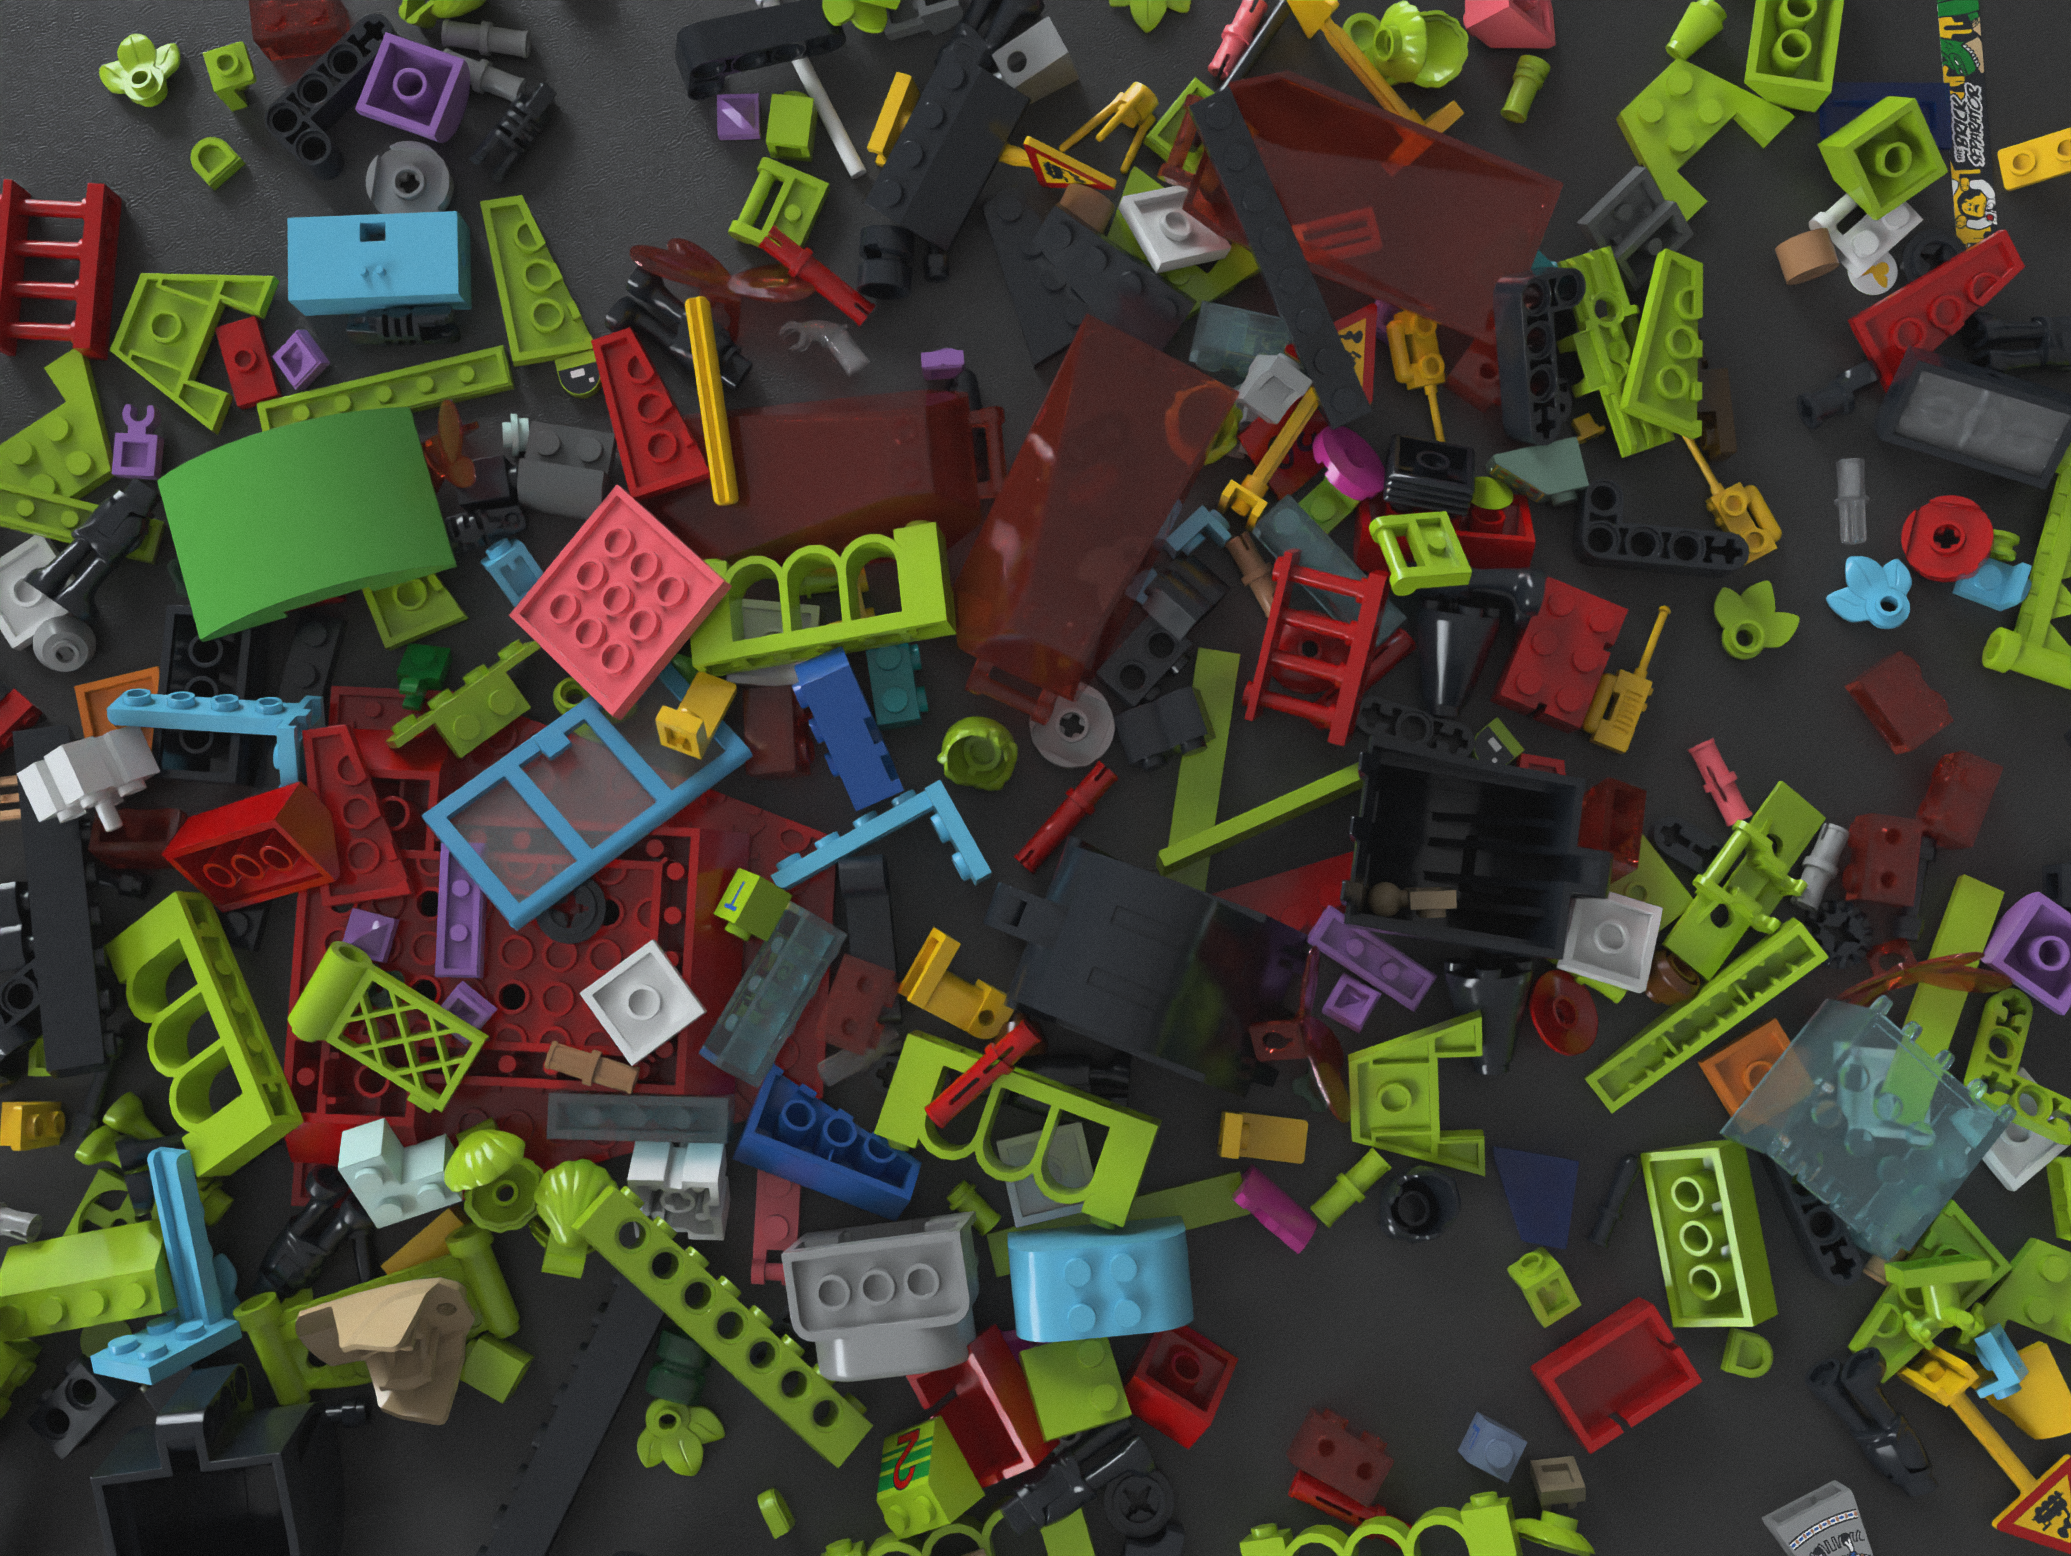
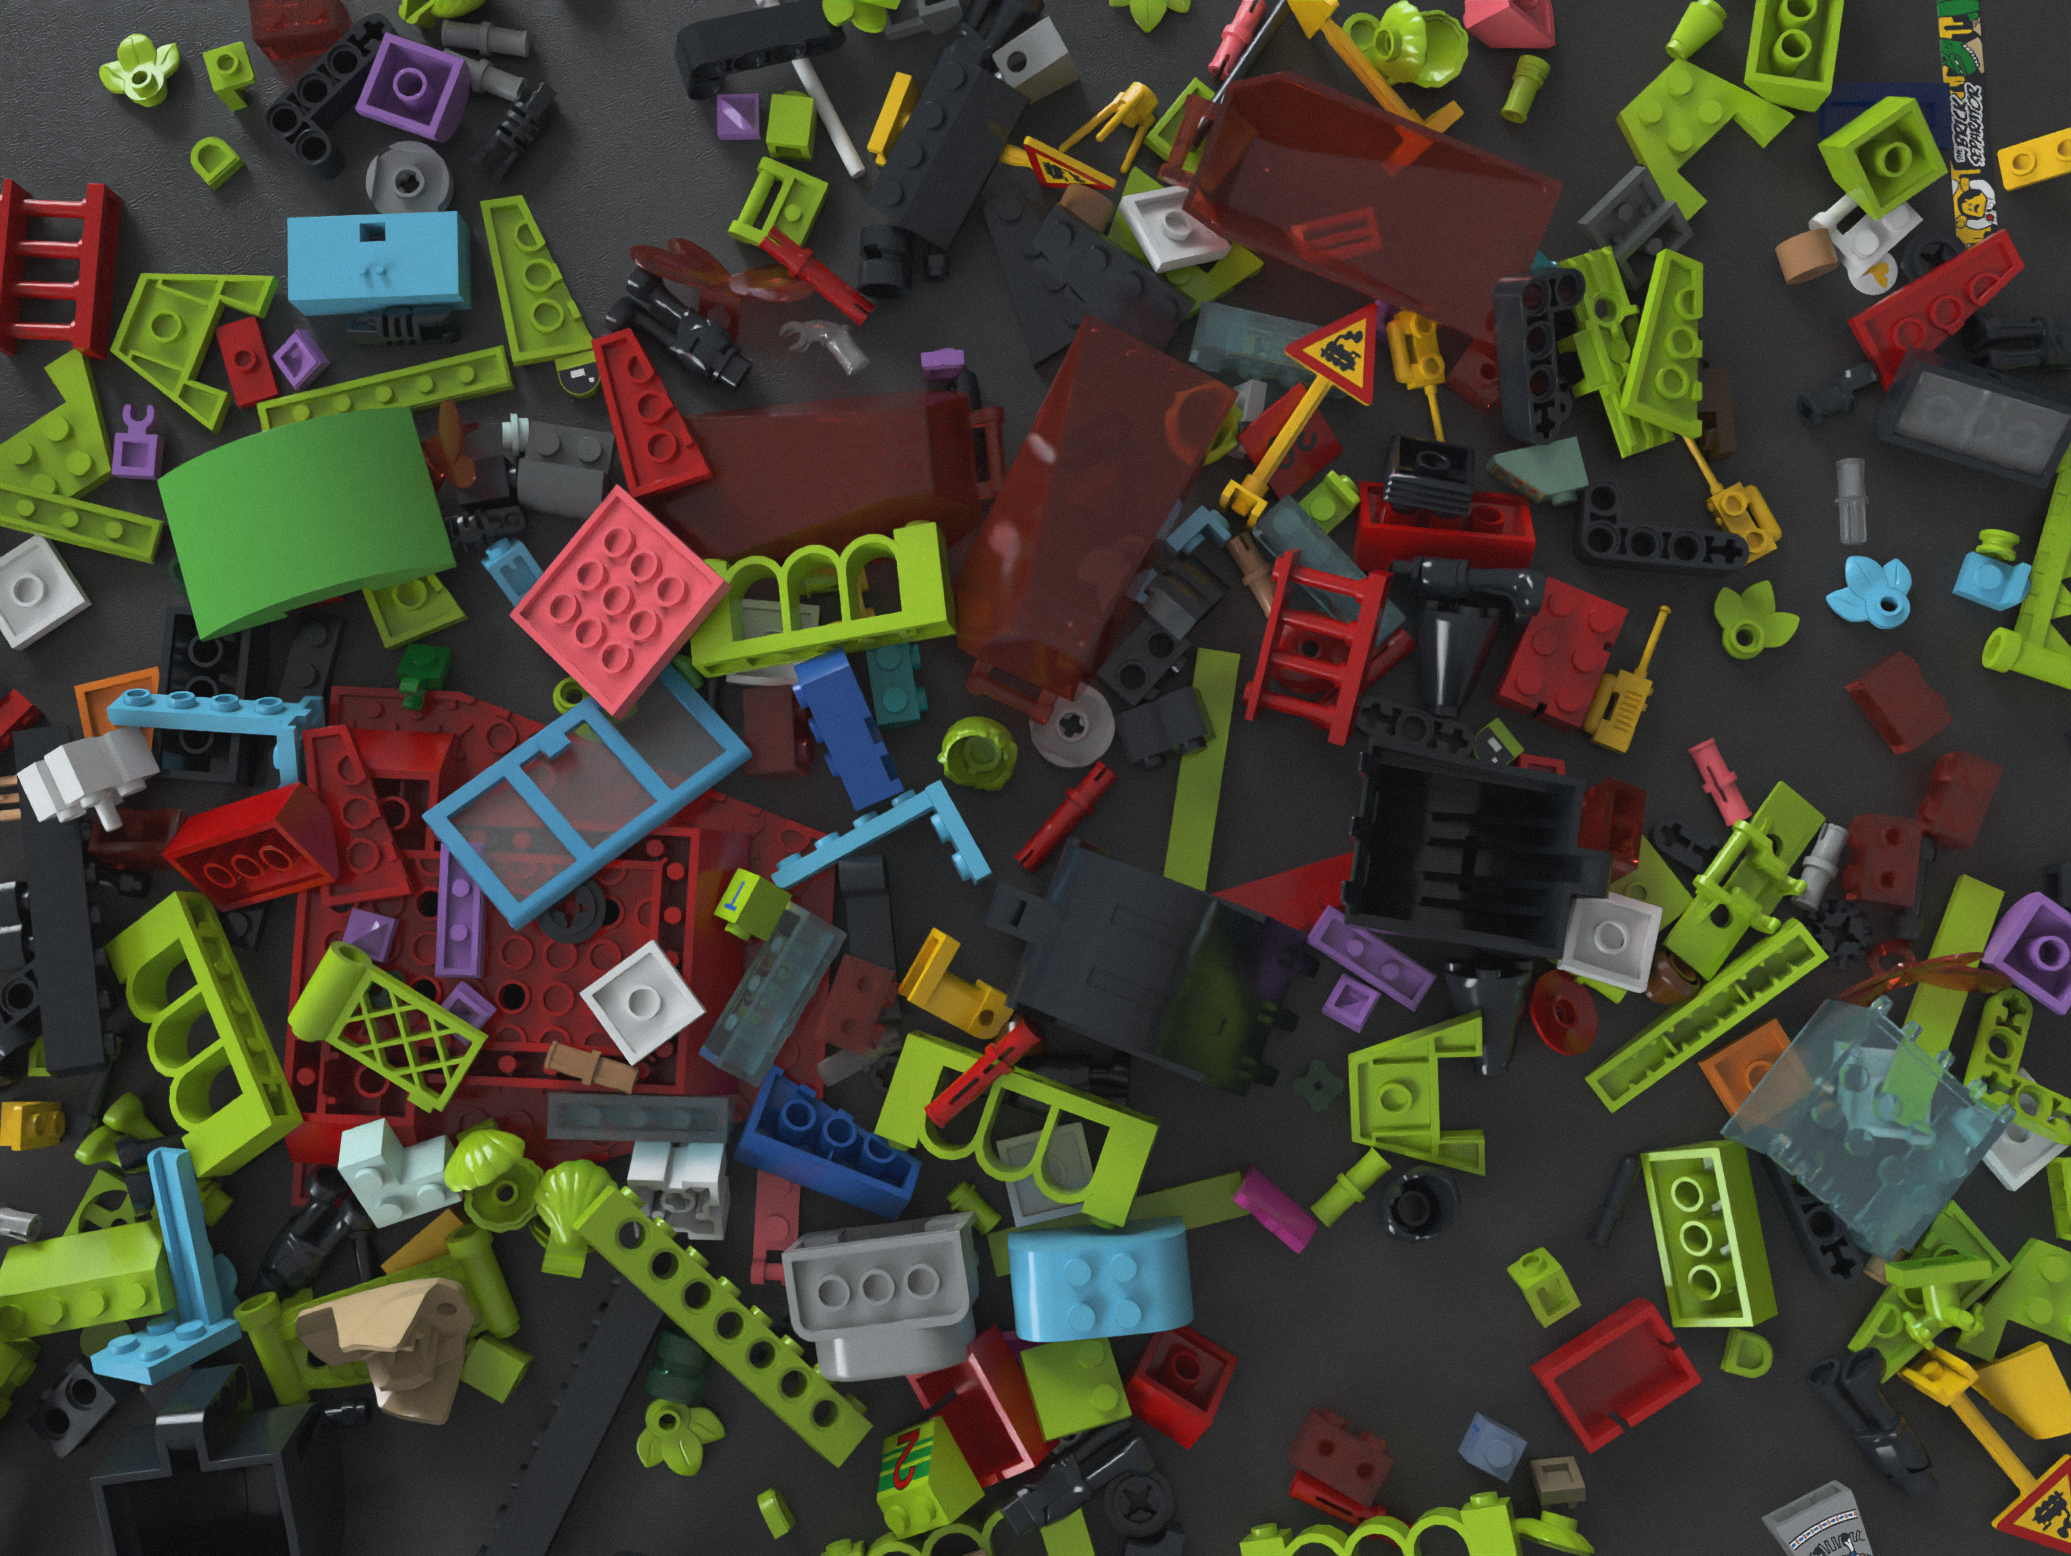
(57, 636): light grey cone -> none
(112, 532): black piece -> none
(474, 710): lime bracket -> none
(698, 715): yellow bracket -> none
(711, 401): yellow axle -> none
(1258, 820): lime tile -> none
(1262, 1137): yellow bracket -> none
(1272, 386): light grey brick -> none
(1279, 257): black plate -> none
(1310, 1040): clear red piece -> none
(1350, 463): dark pink tile -> none
(1429, 902): tan plate -> none
(1433, 546): lime plate -> none
(1491, 494): lime sticker -> none
(1539, 1194): clear blue wing -> none
(1586, 428): yellow piece -> none
(1959, 560): red plate -> none
(1999, 1355): medium azure bracket -> none

